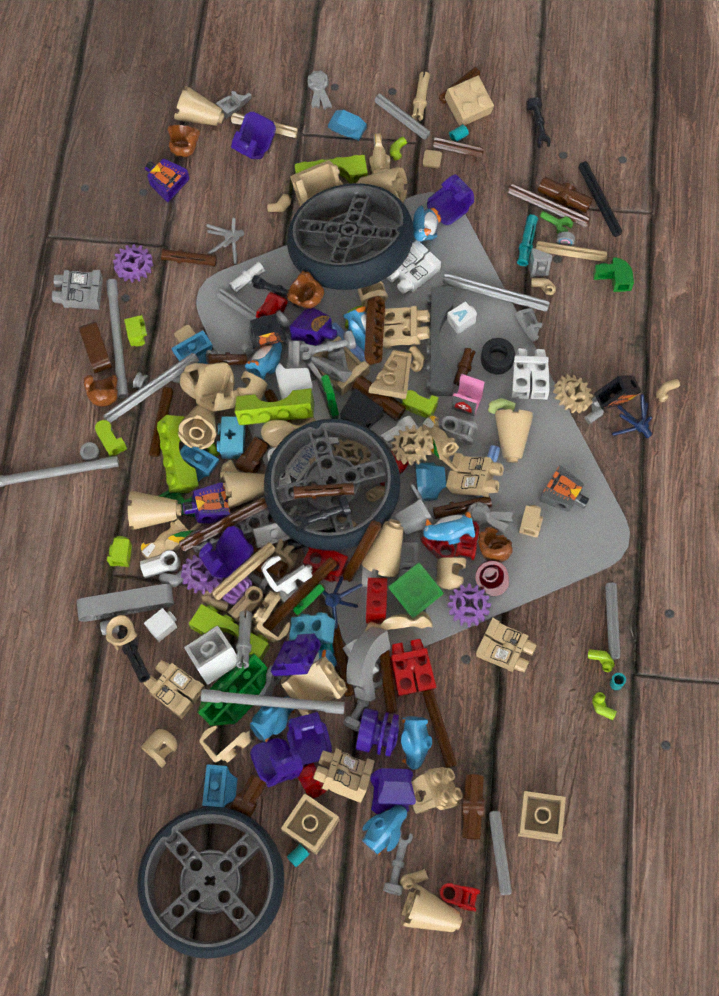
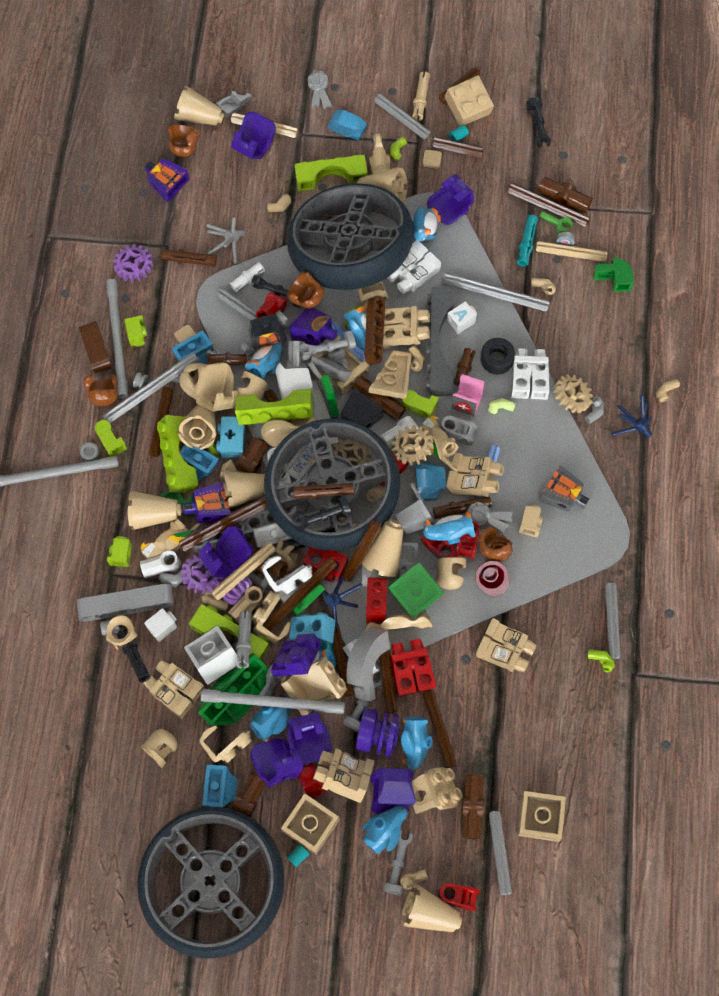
(78, 289): light grey hips -> none
(314, 180): tan panel -> none
(473, 611): medium lavender gear -> none
(513, 432): tan cone -> none
(529, 323): light grey slope -> none
(539, 263): light grey slope -> none
(600, 198): black axle -> none
(600, 706): lime arm -> none
(621, 677): teal hinge -> none
(623, 387): black torso -> none

